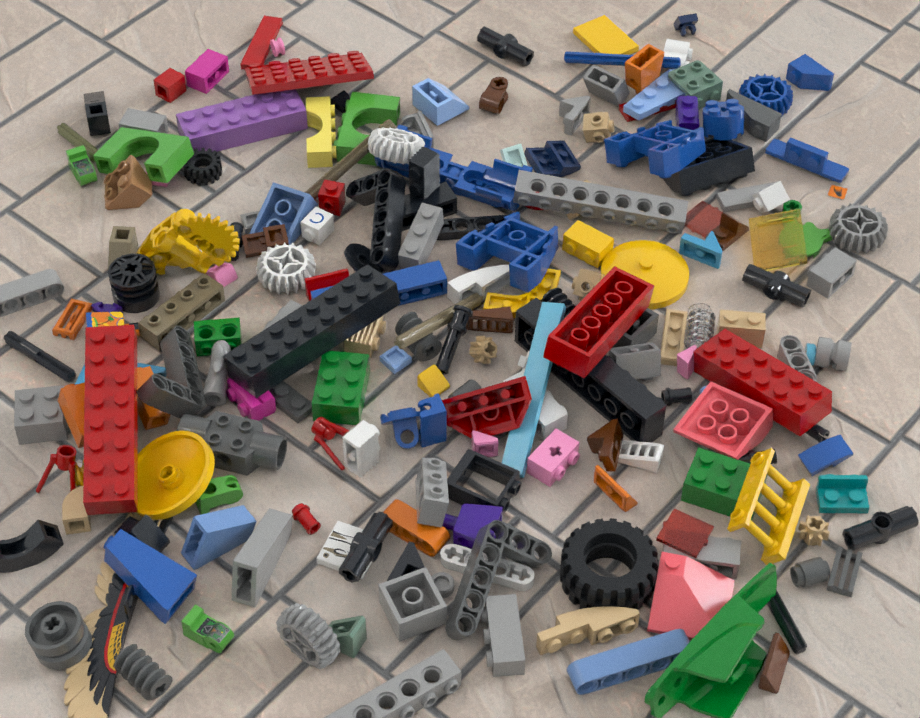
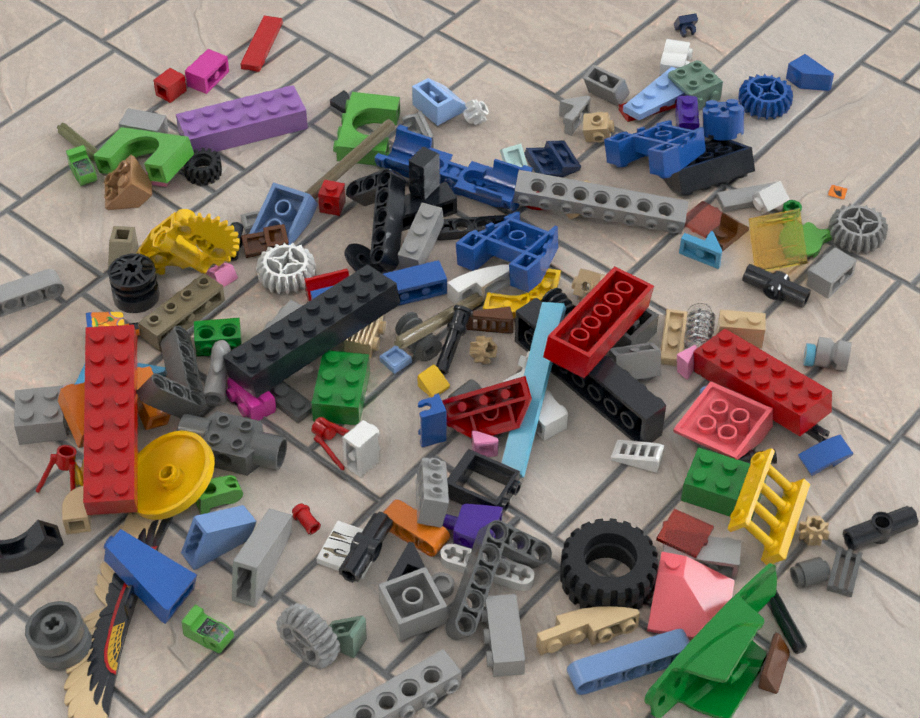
(40, 356): black axle -> none
(76, 320): orange tile -> none
(96, 113): black slope -> none
(100, 307): dark purple tile -> none
(142, 672): dark grey piece -> none
(145, 531): black slope -> none
(277, 47): bright pink bush -> none
(308, 73): red plate -> none
(317, 226): white brick -> none
(319, 147): light yellow arch -> none
(394, 144): white gear -> none
(403, 420): blue tile -> none
(475, 112): none -> white gear
(494, 96): reddish brown piece -> none
(505, 46): black piece -> none
(553, 457): bright pink brick -> none
(587, 243): yellow brick -> none
(605, 37): yellow tile -> none
(607, 444): reddish brown slope -> none
(612, 59): blue axle -> none
(613, 489): orange slope -> none
(643, 67): orange torso -> none
(654, 264): yellow dish -> none
(676, 395): black pin -> none
(758, 119): dark grey slope -> none
(793, 354): light grey beam -> none
(808, 158): blue bracket -> none
(842, 494): teal bracket -> none

